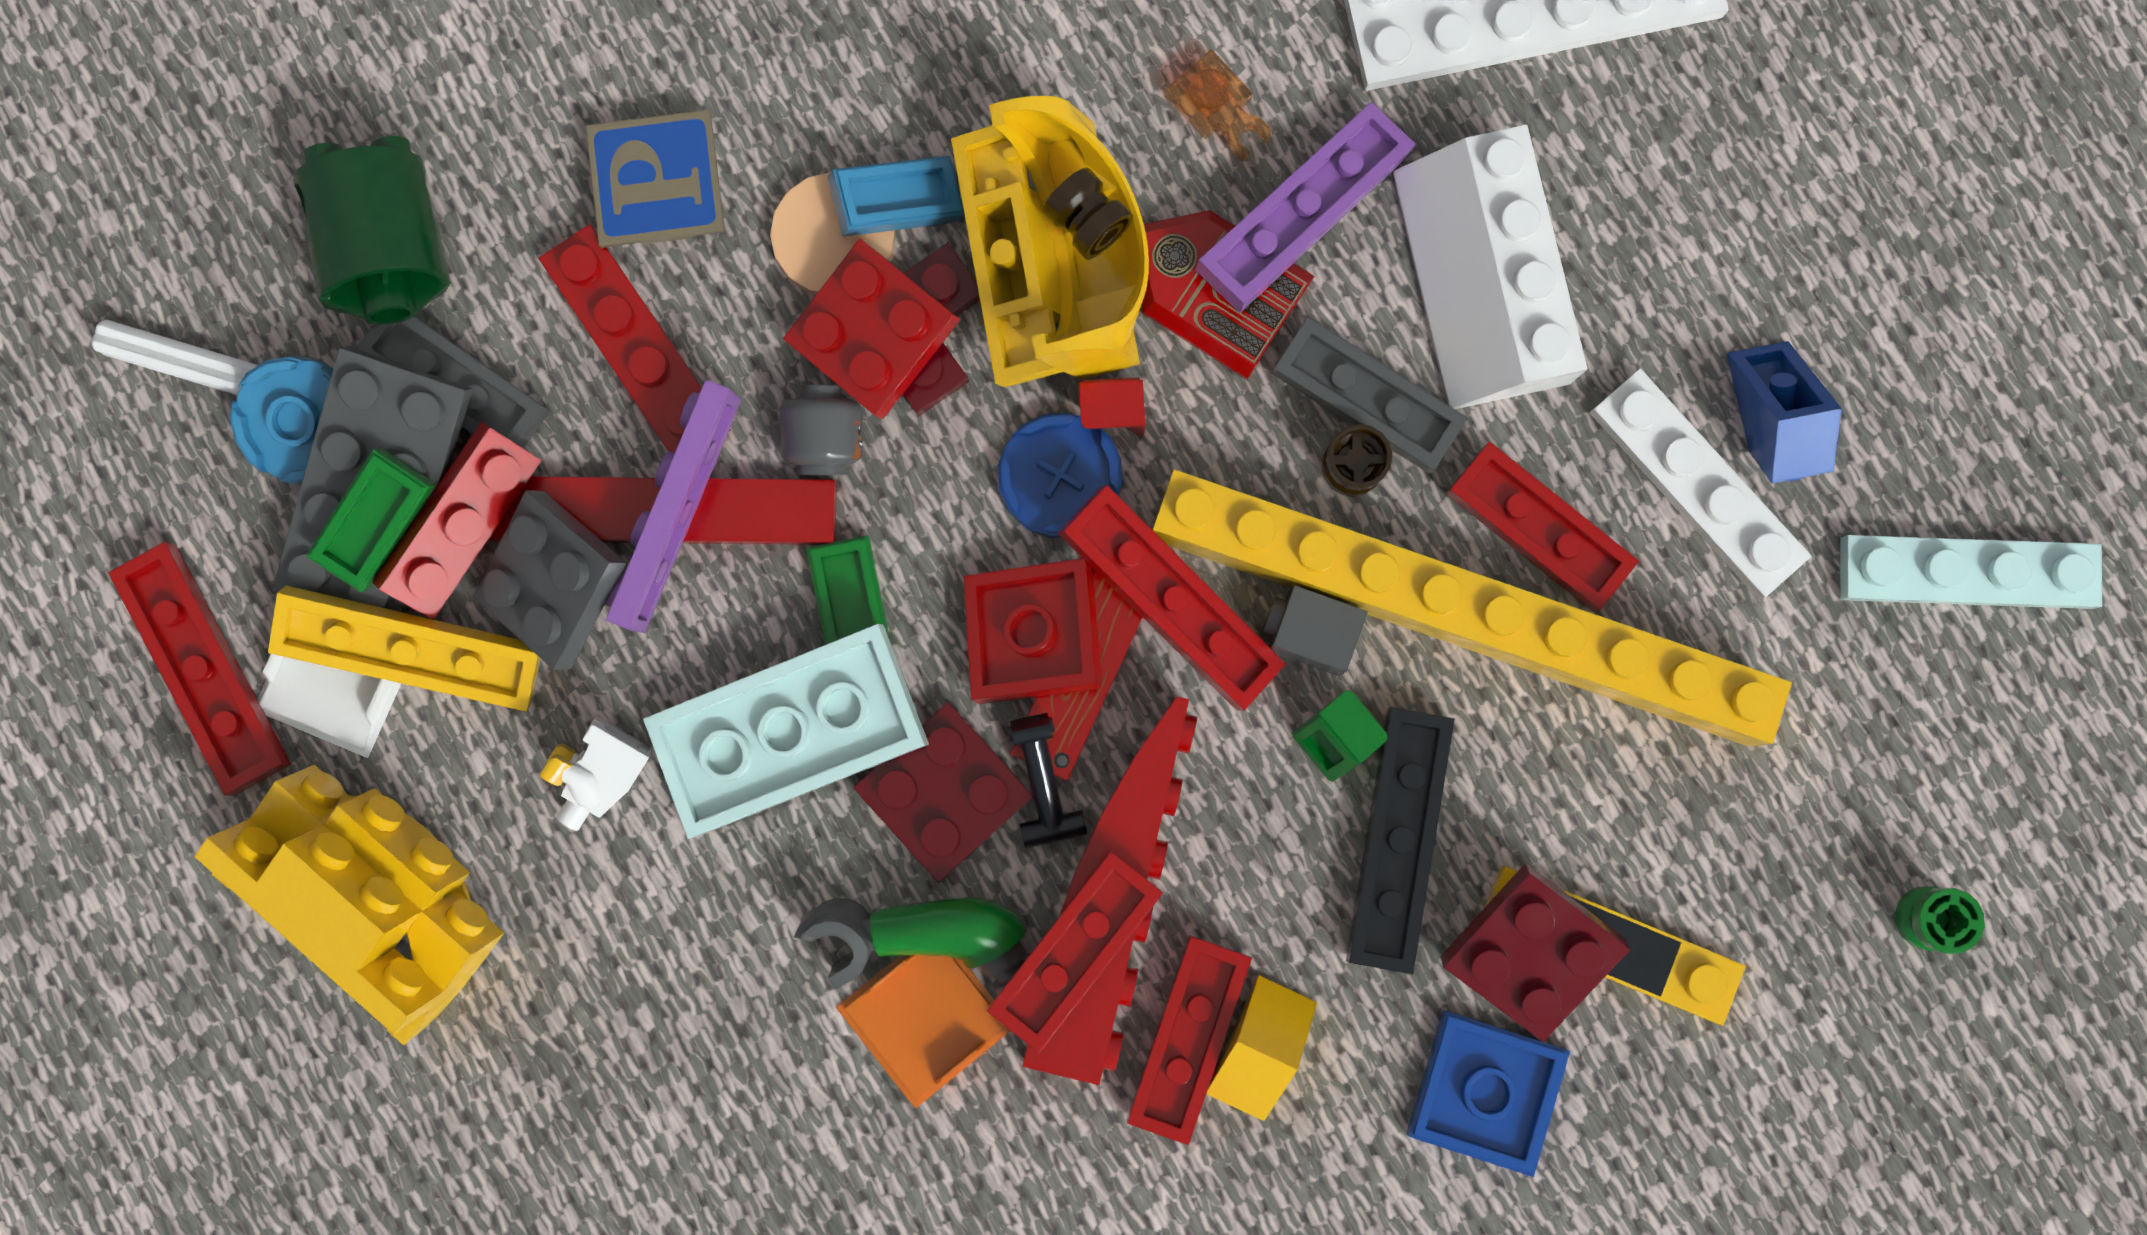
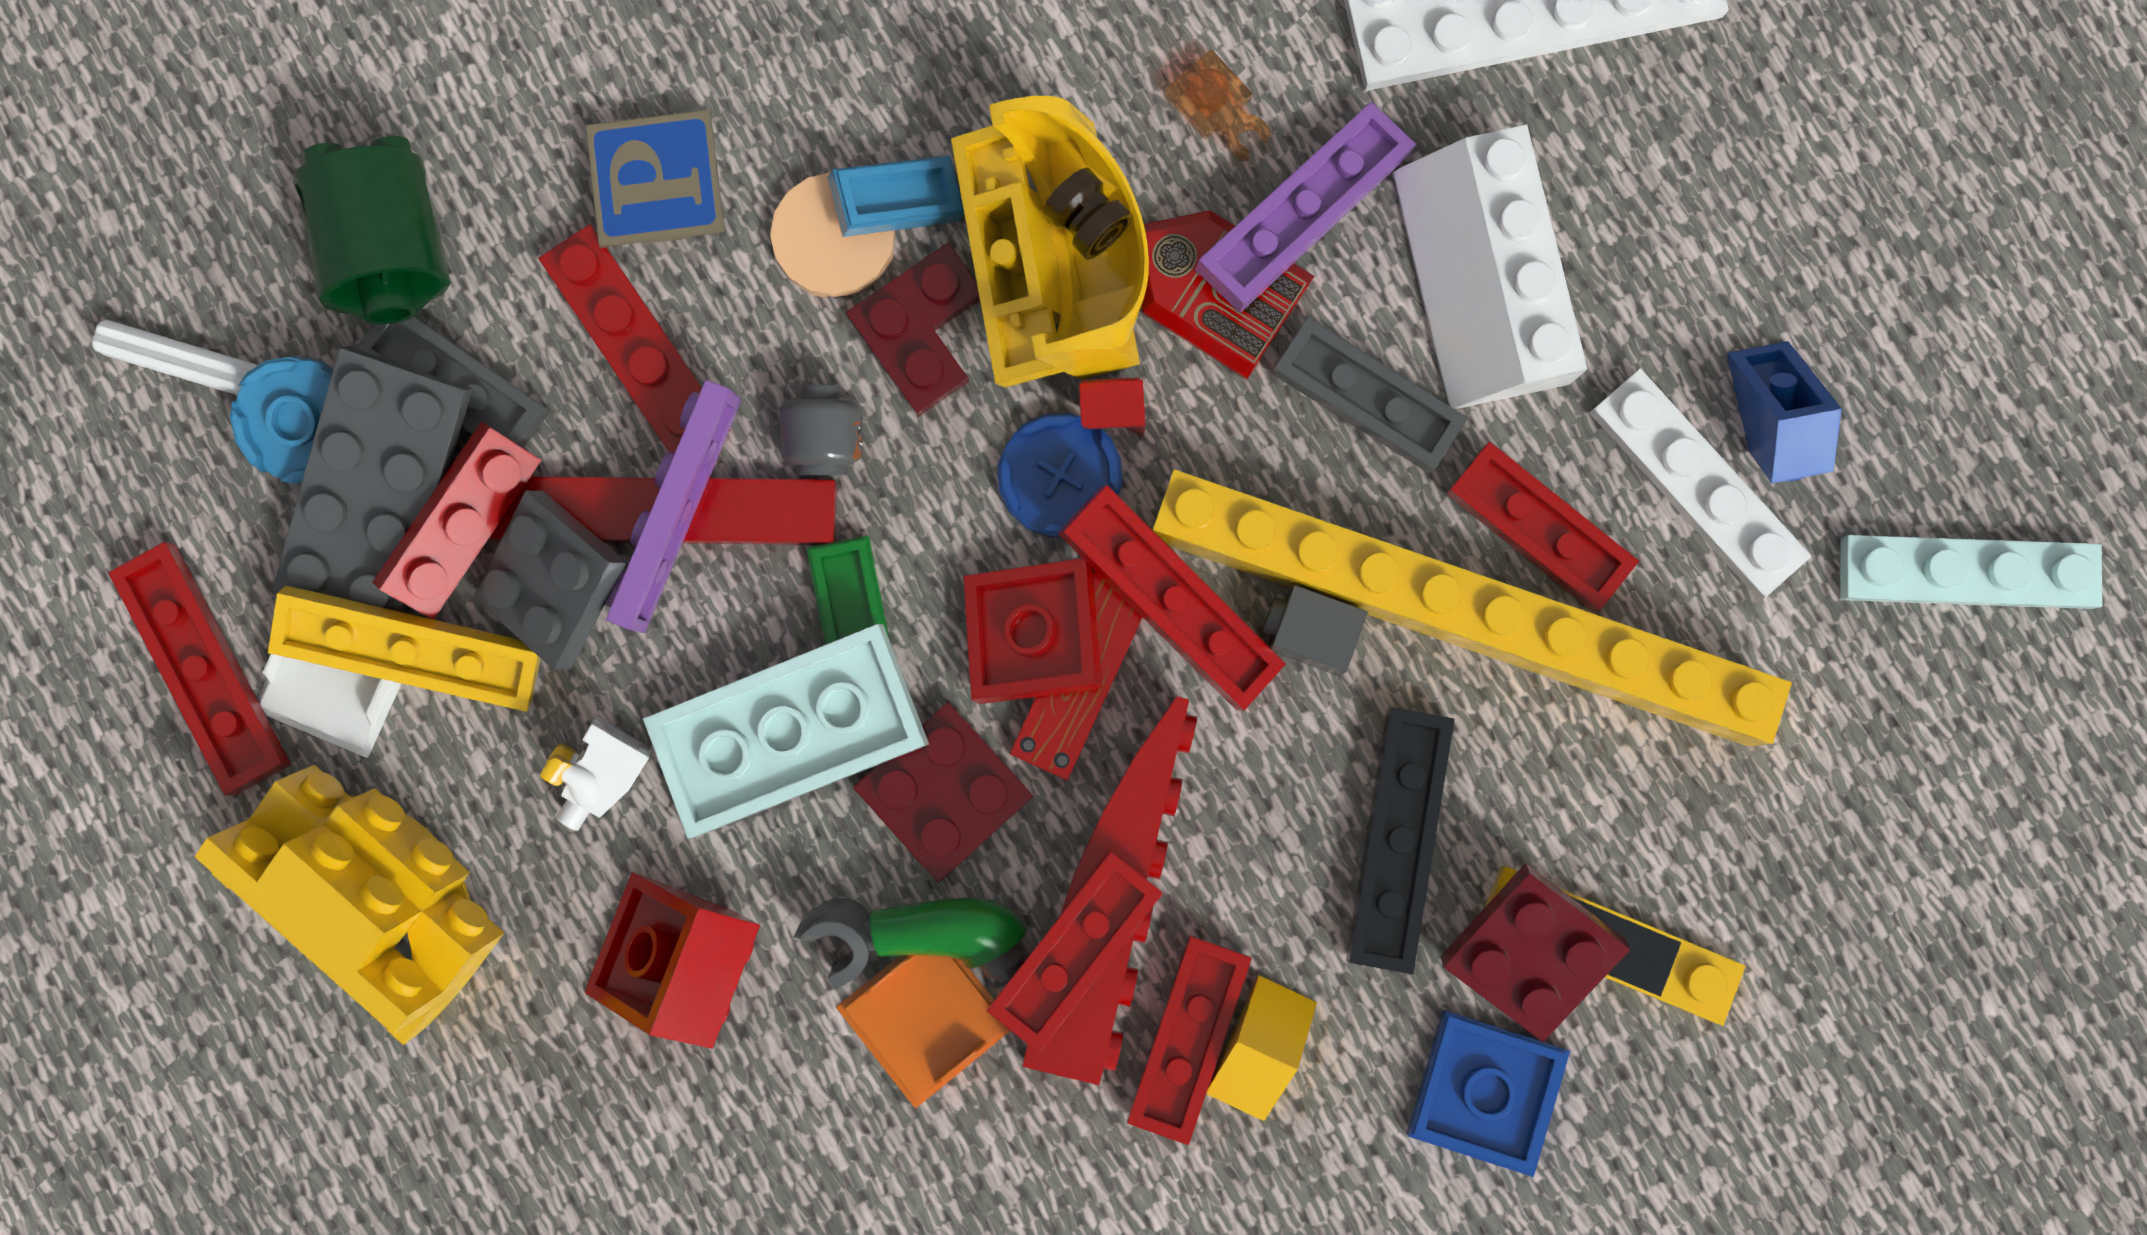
(370, 519): green tile -> none
(671, 962): none -> red slope
(871, 329): red plate -> none
(1051, 822): black piece -> none
(1340, 735): green slope -> none
(1364, 453): dark brown wheel -> none
(1923, 917): green wheel -> none

